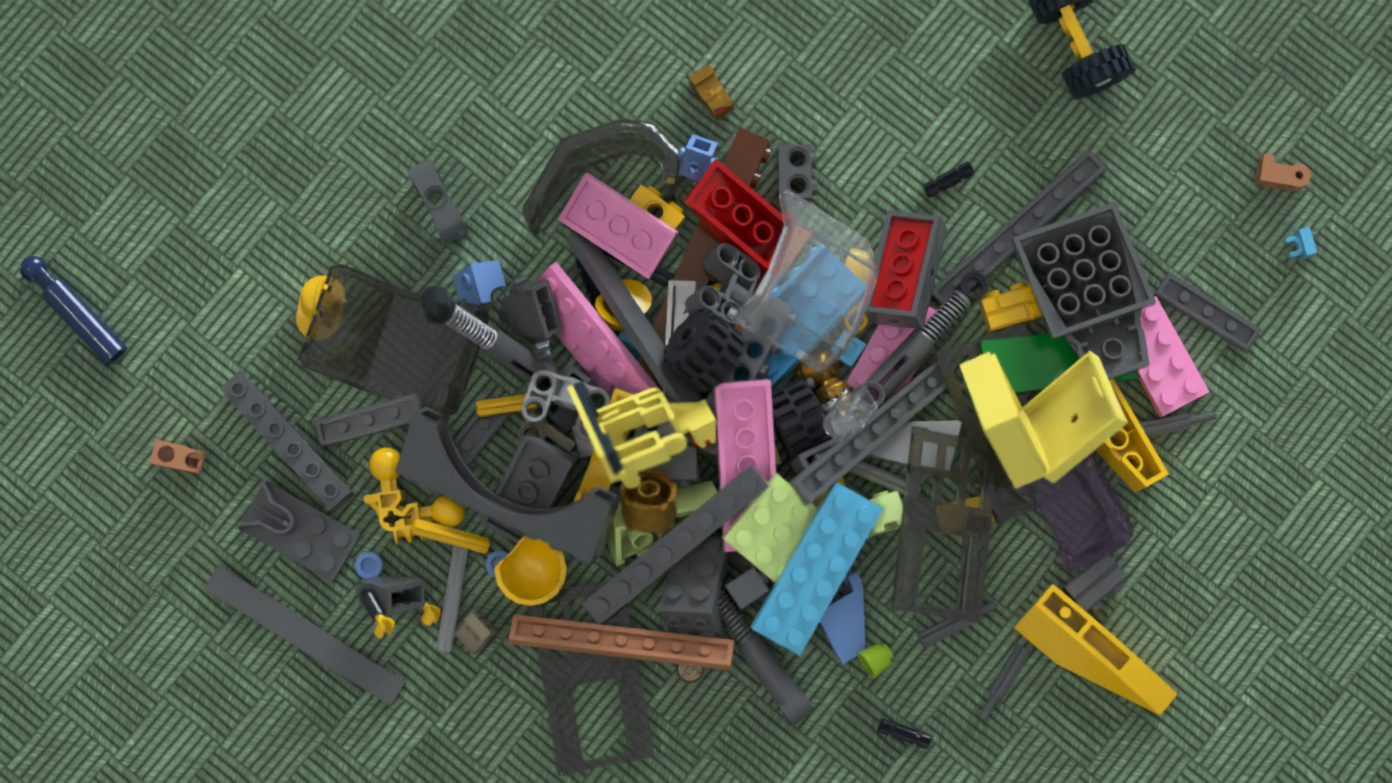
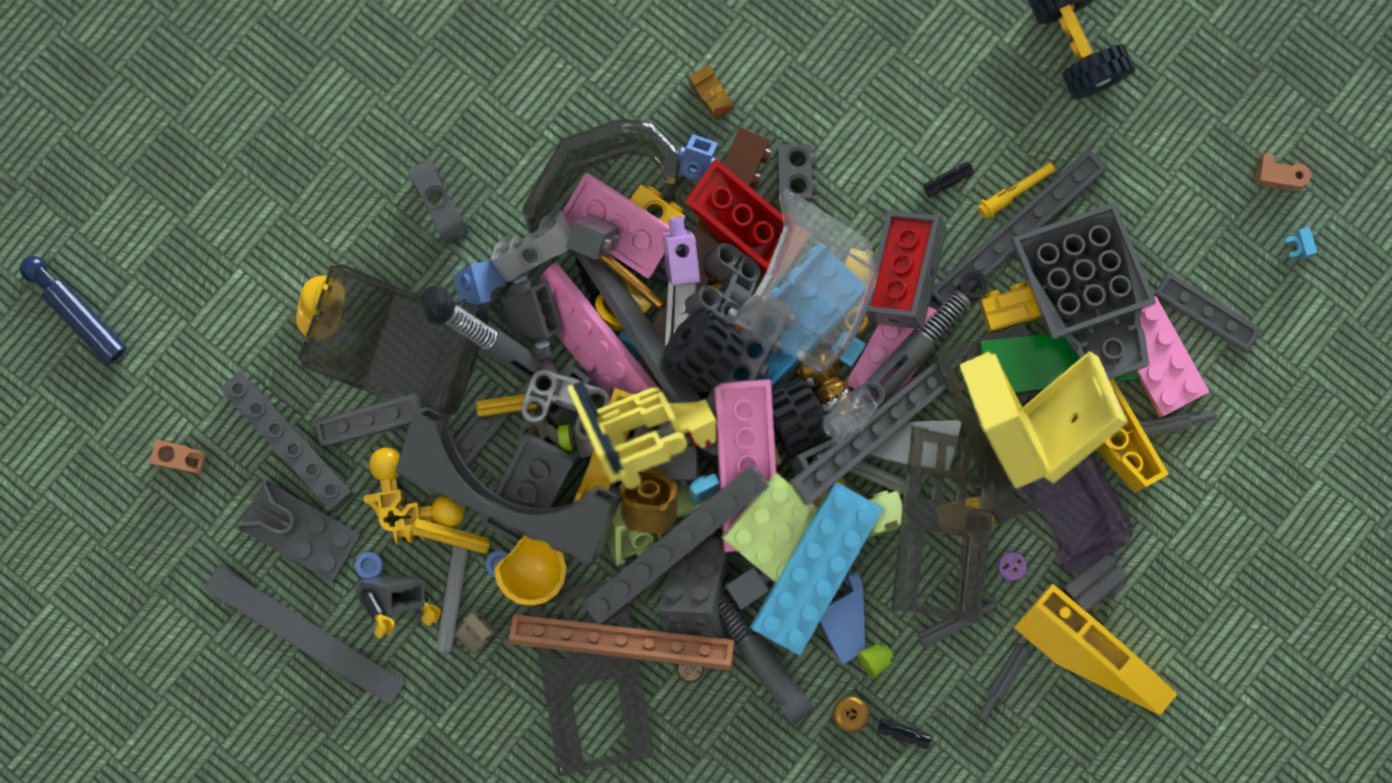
(548, 240): none -> light grey beam
(565, 438): none -> lime tile
(593, 237): none -> dark grey brick
(633, 281): none -> pearl gold bar
(680, 263): none -> lavender torso
(703, 488): none -> medium azure plate
(844, 722): none -> pearl gold head
(1005, 197): none -> yellow pin
(1012, 566): none -> medium lavender tile

